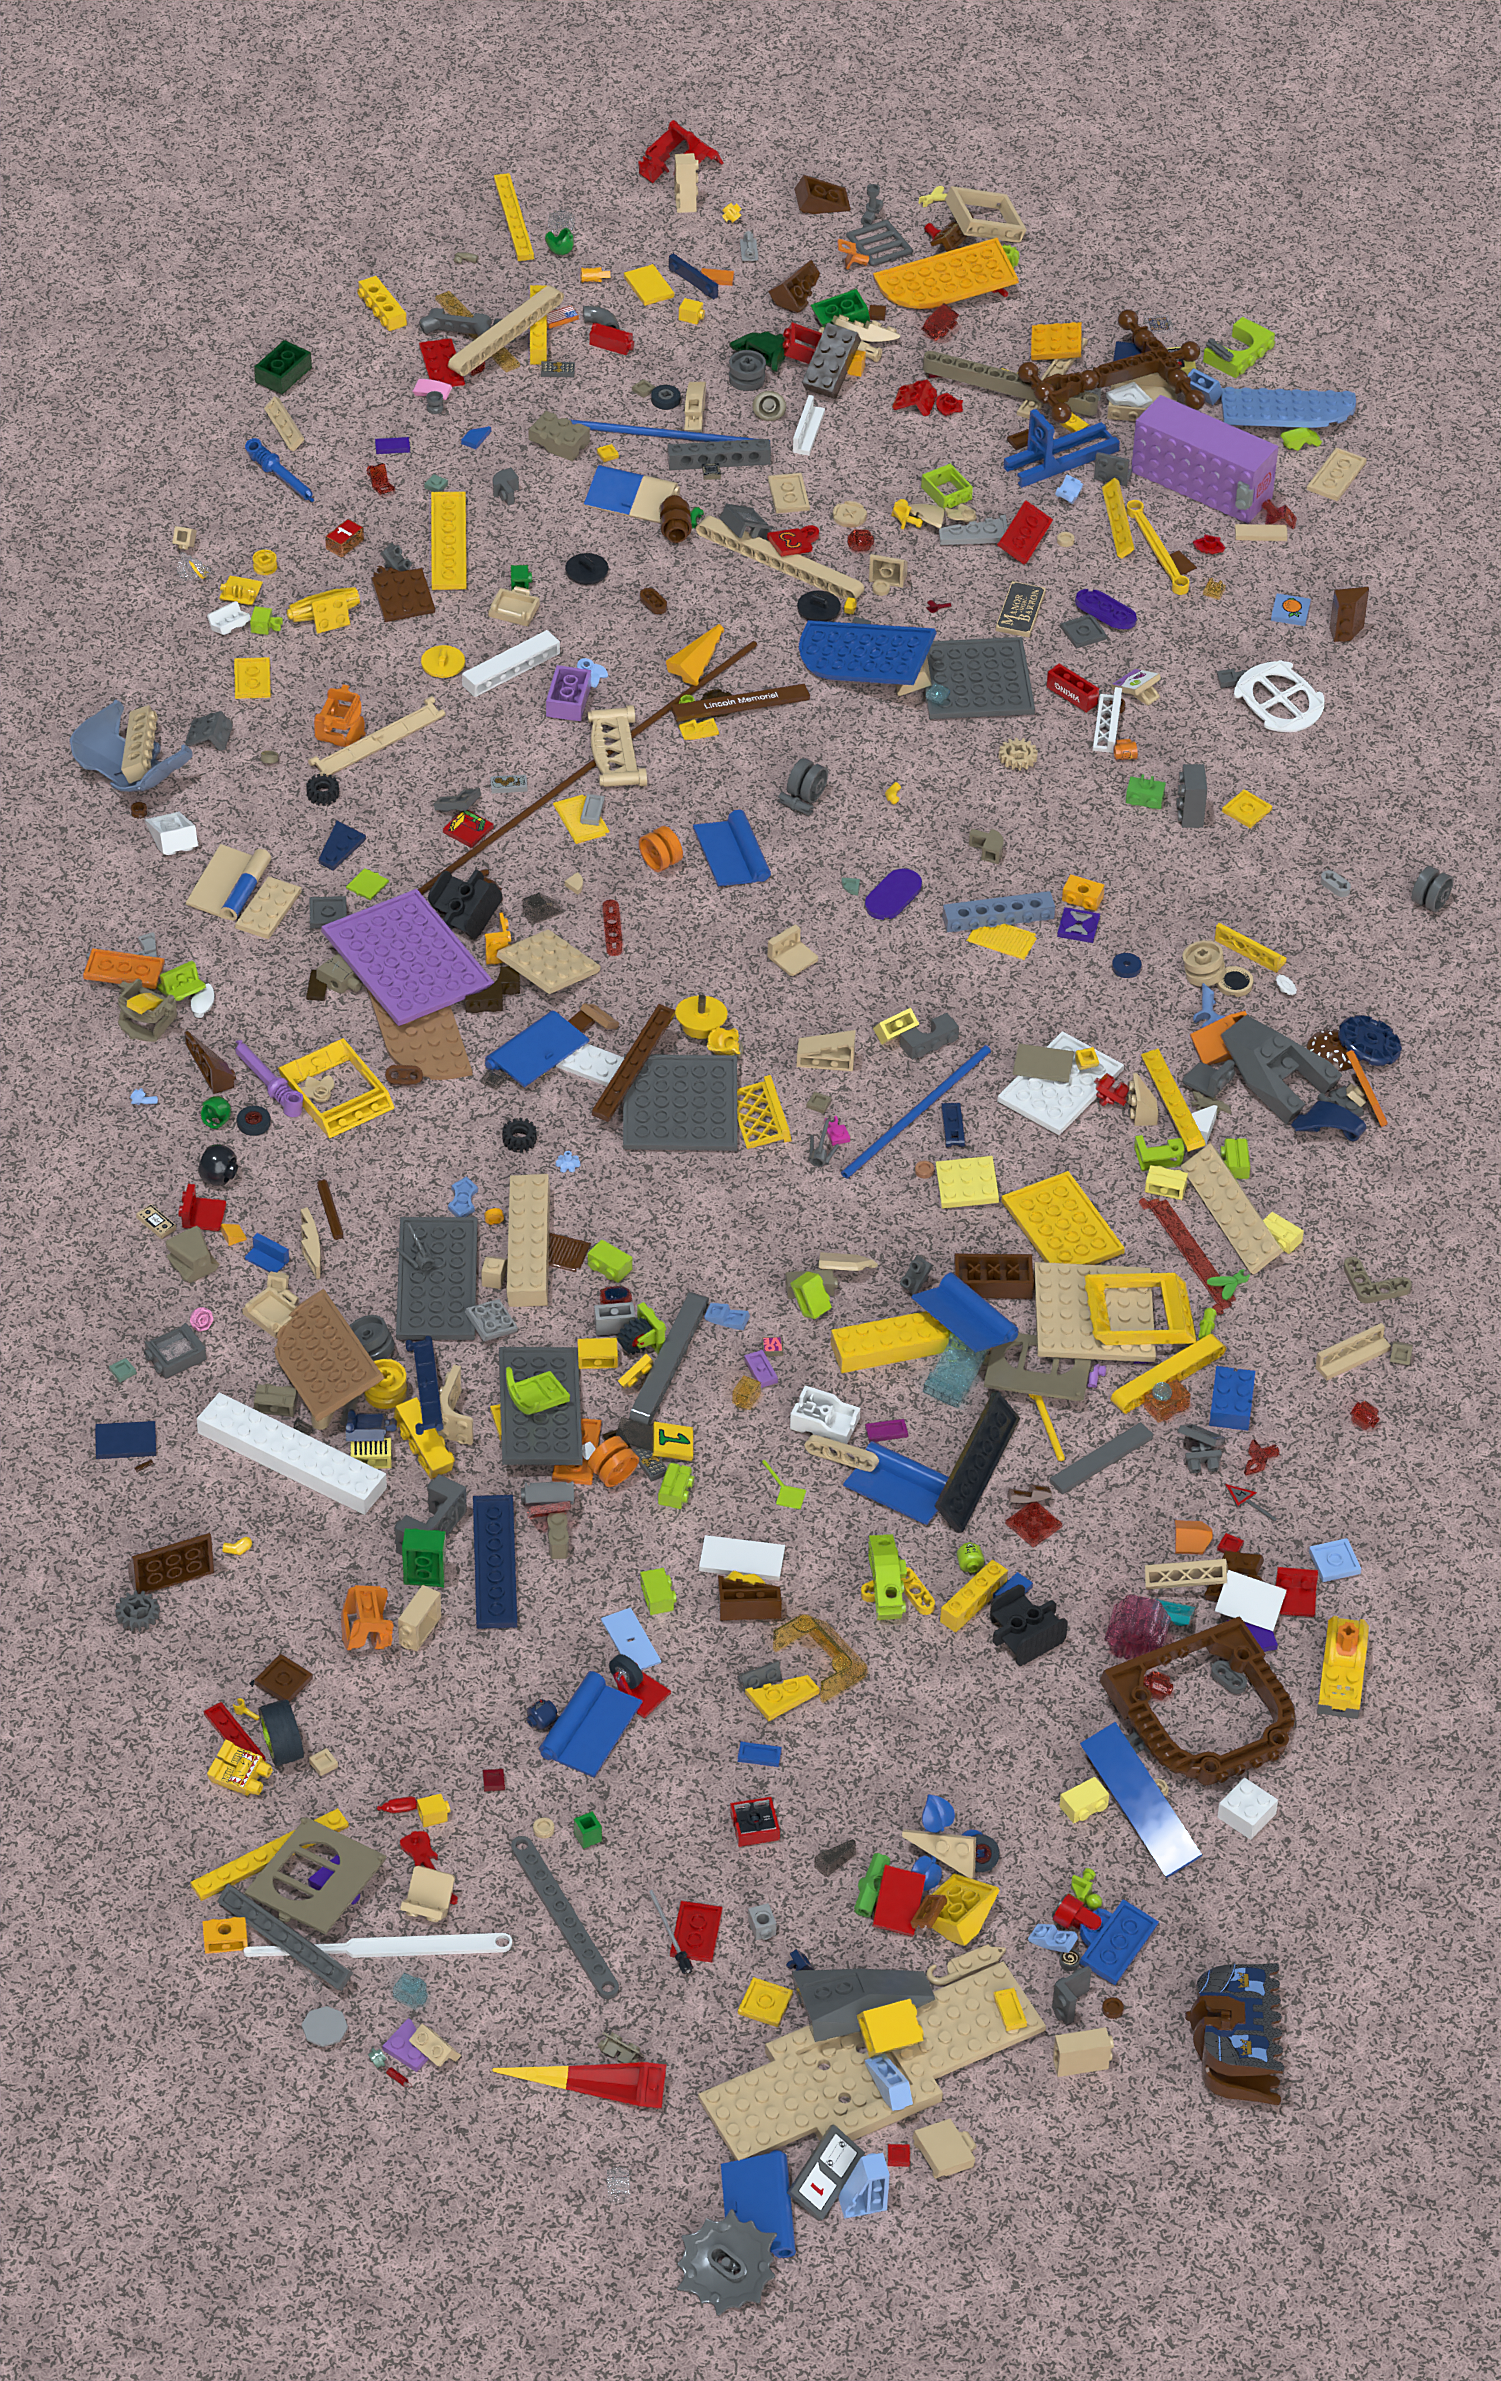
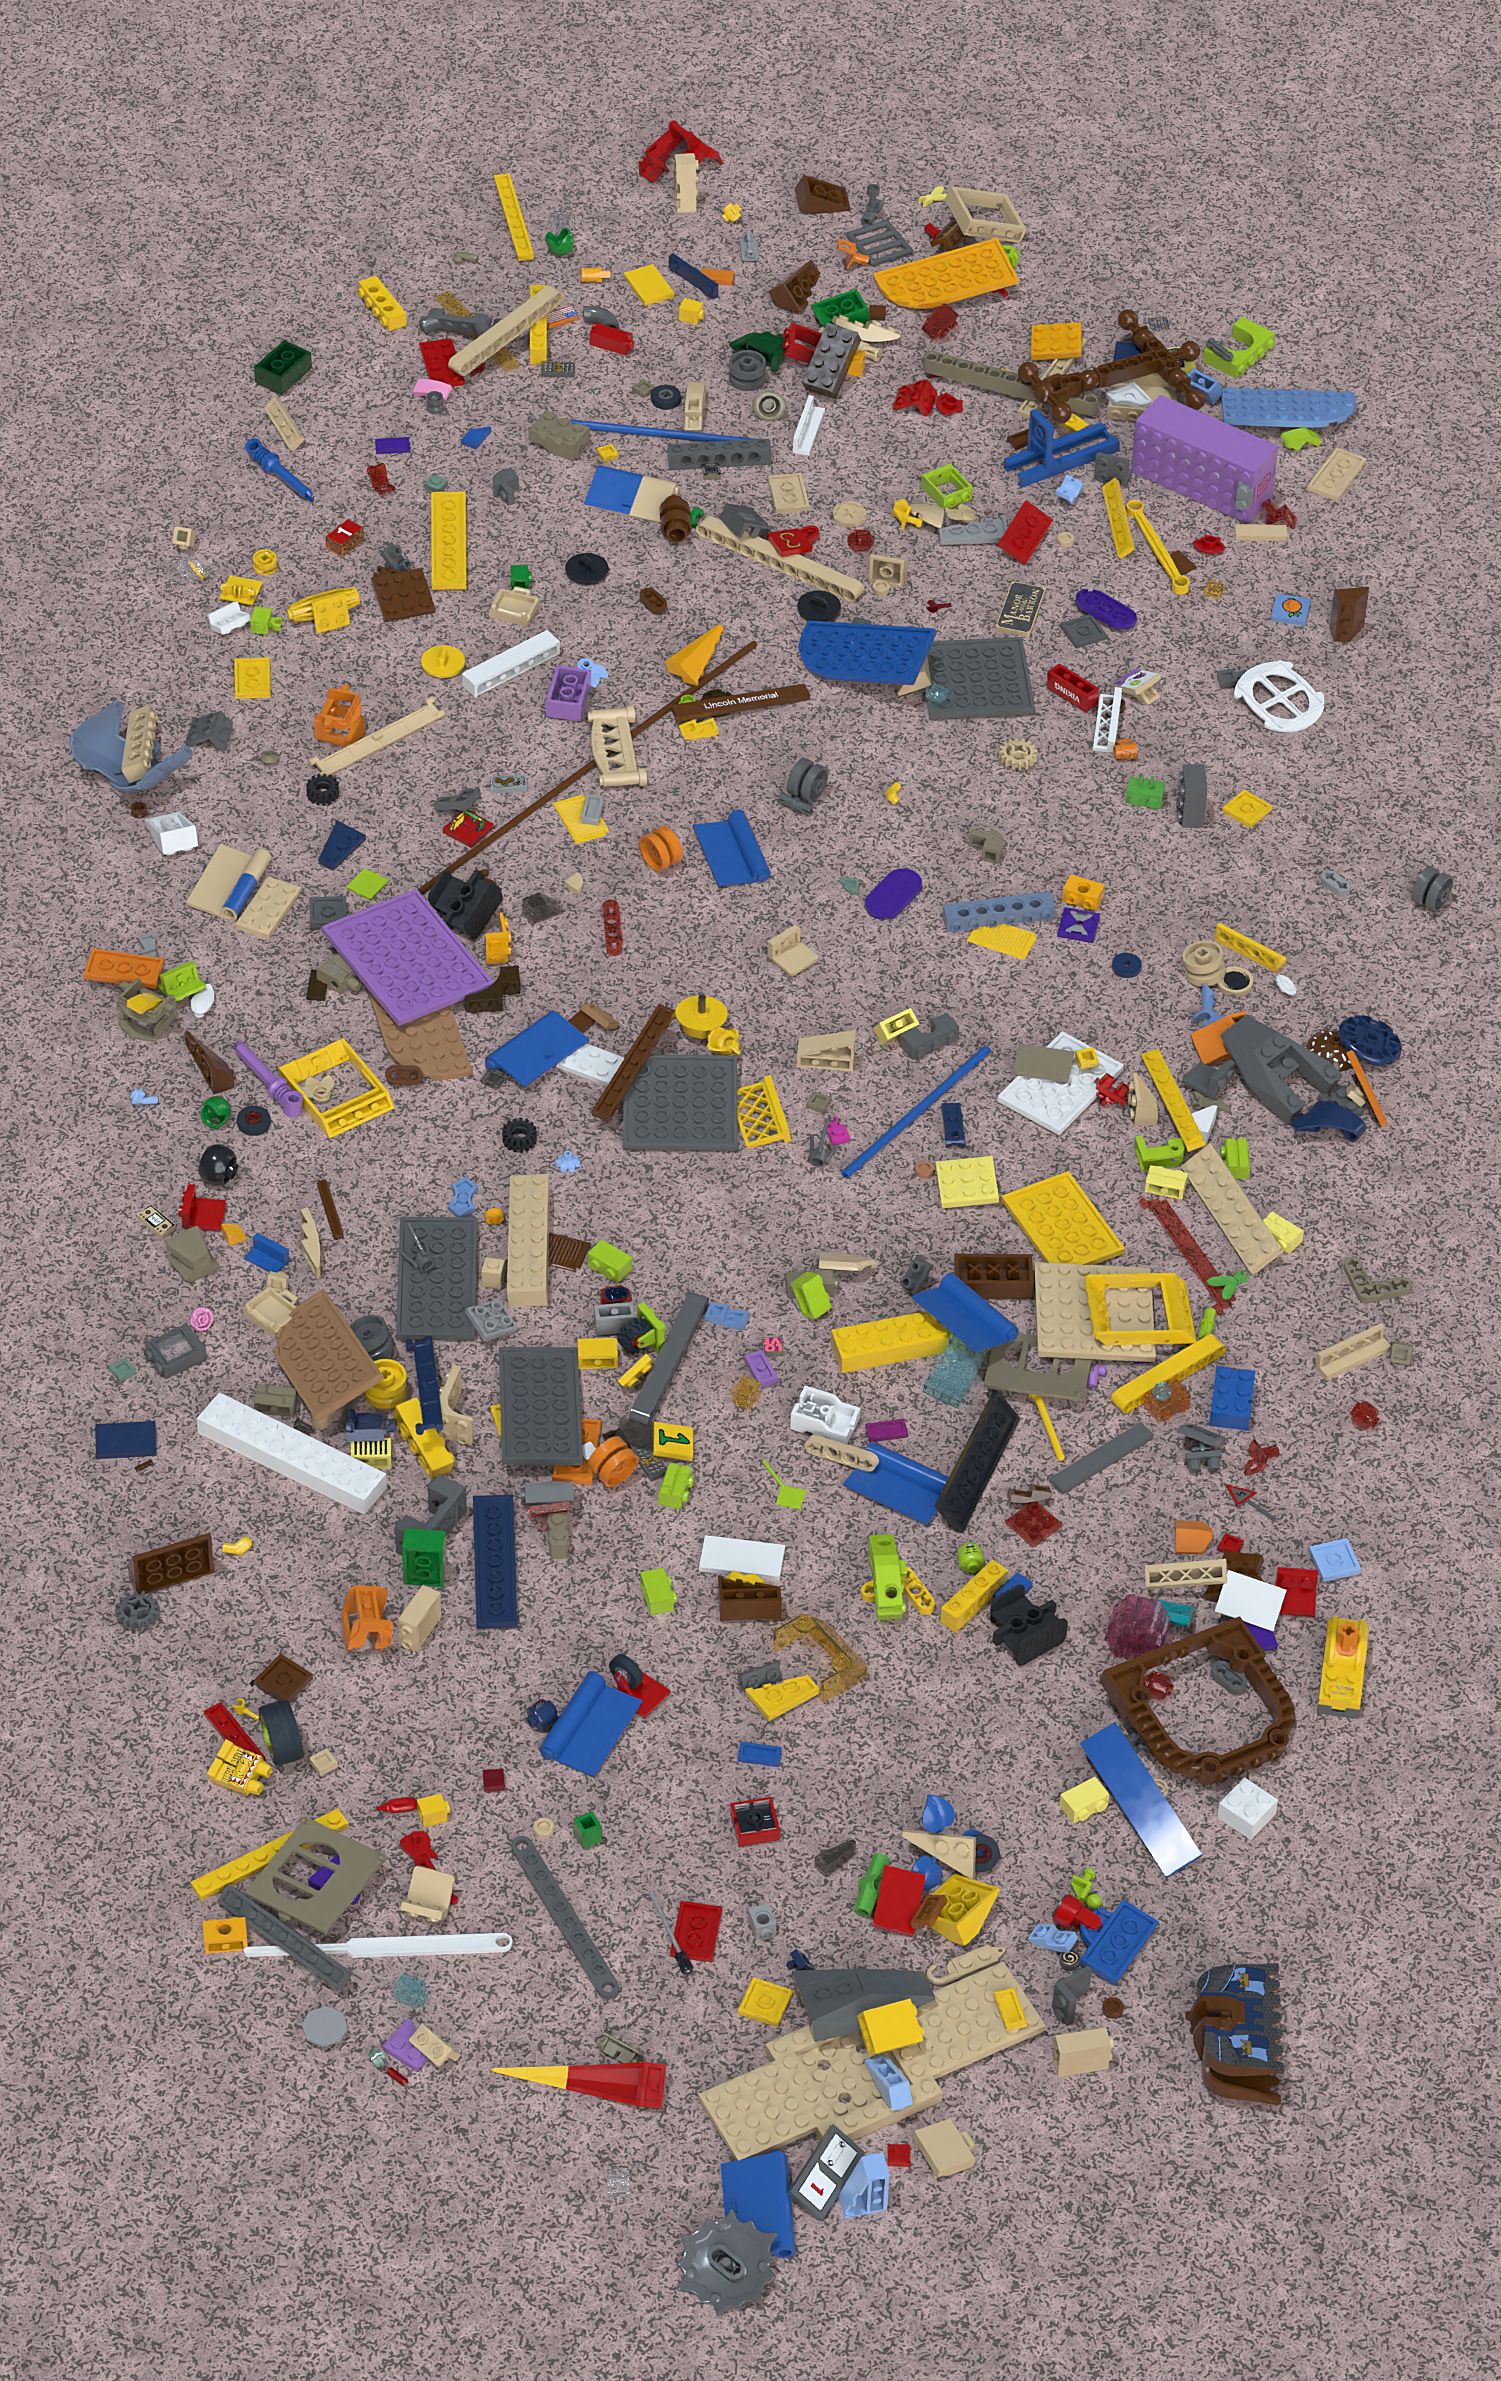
(536, 1392): lime piece -> none
(548, 961): tan plate -> none
(624, 1627): light blue piece -> none
(850, 605): yellow tile -> none

